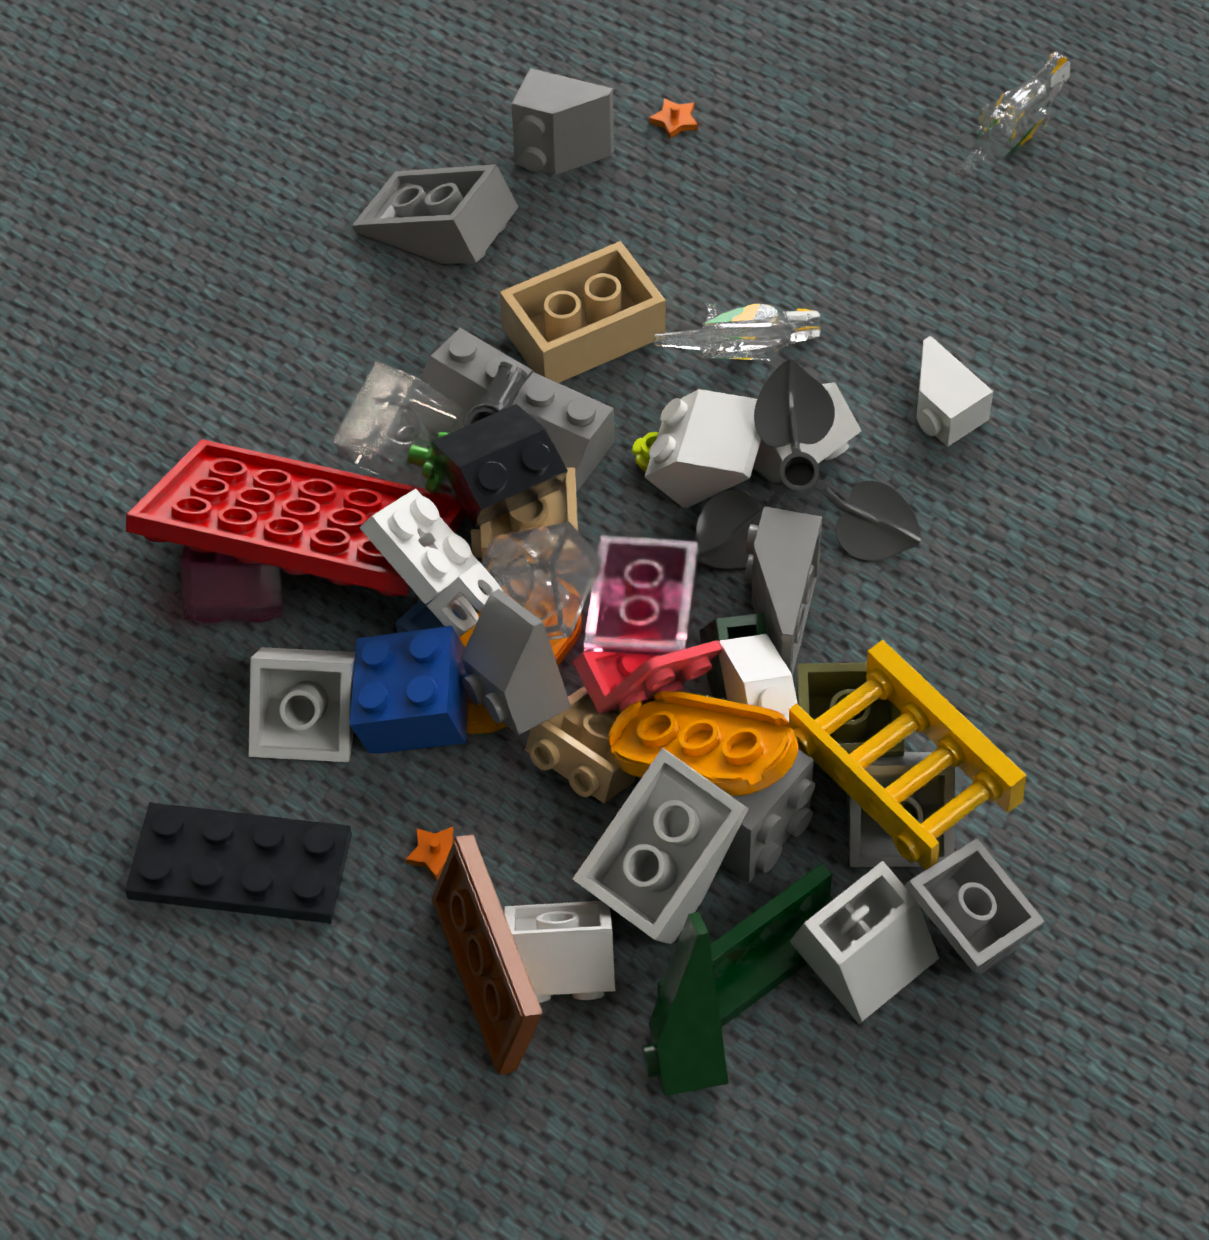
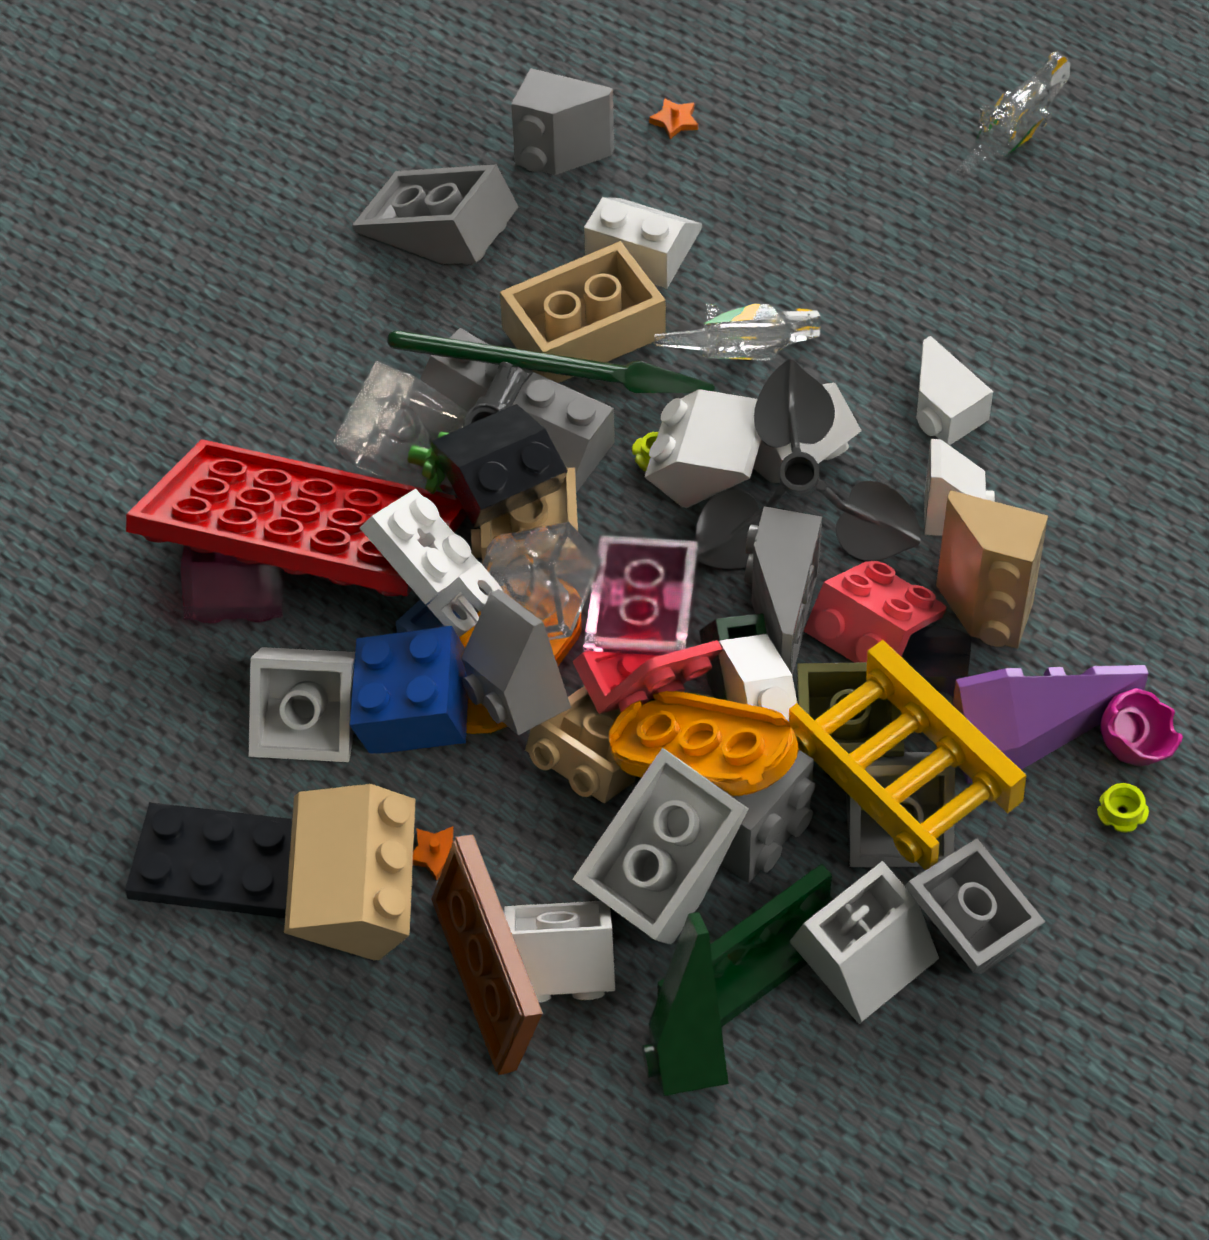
(351, 869): none -> tan slope
(635, 375): none -> dark green piece
(650, 235): none -> white slope
(868, 607): none -> coral bracket
(939, 656): none -> black piece
(947, 472): none -> white slope
(990, 566): none -> tan slope
(1040, 713): none -> medium lavender wedge
(1124, 796): none -> neon yellow plate
(1139, 728): none -> dark pink hair

